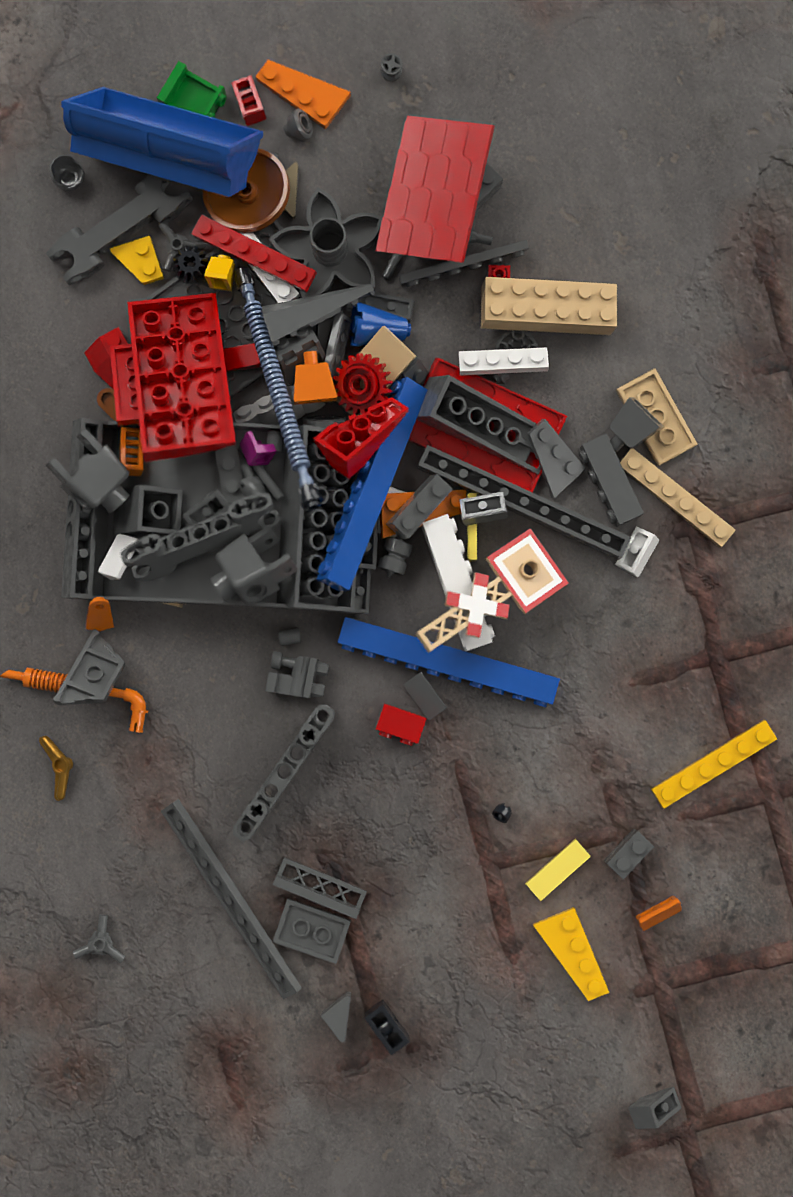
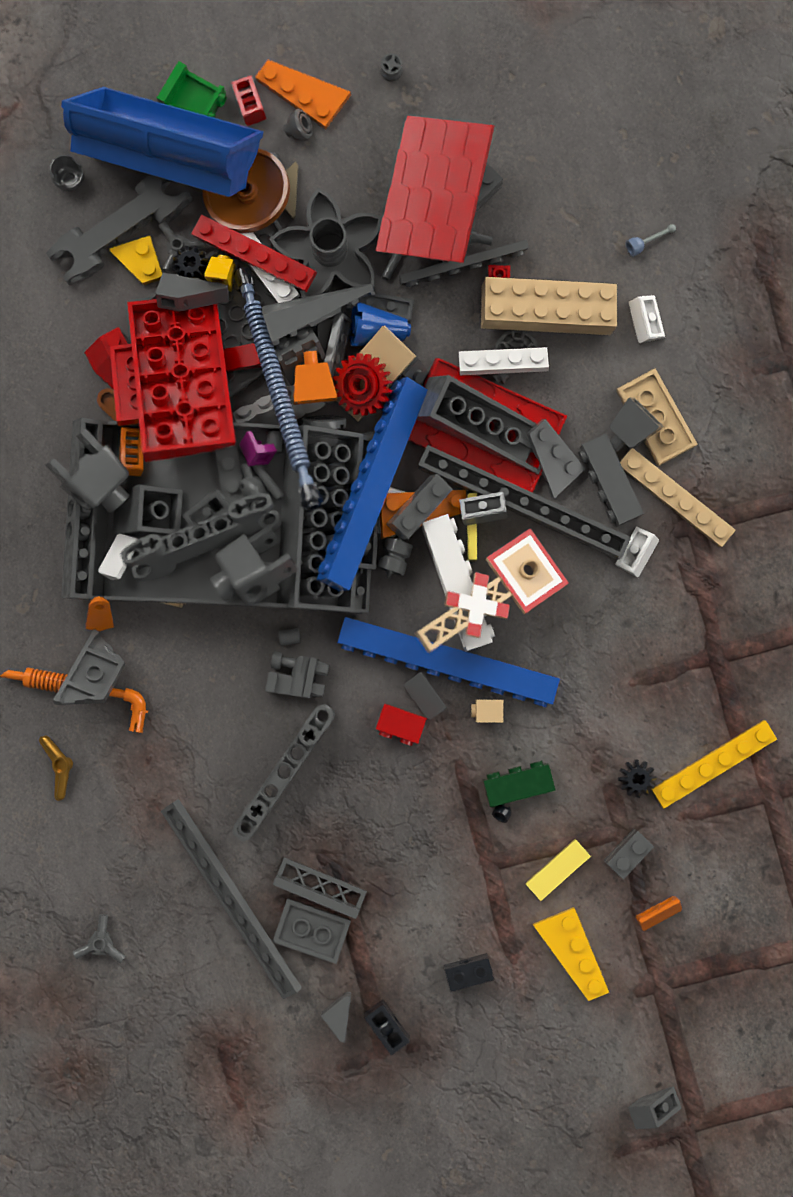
(187, 293): none -> dark grey slope
(354, 442): red wedge -> none
(468, 972): none -> black brick
(487, 710): none -> tan brick
(518, 783): none -> dark green brick
(636, 245): none -> hinge
(639, 770): none -> black gear
(646, 319): none -> white slope

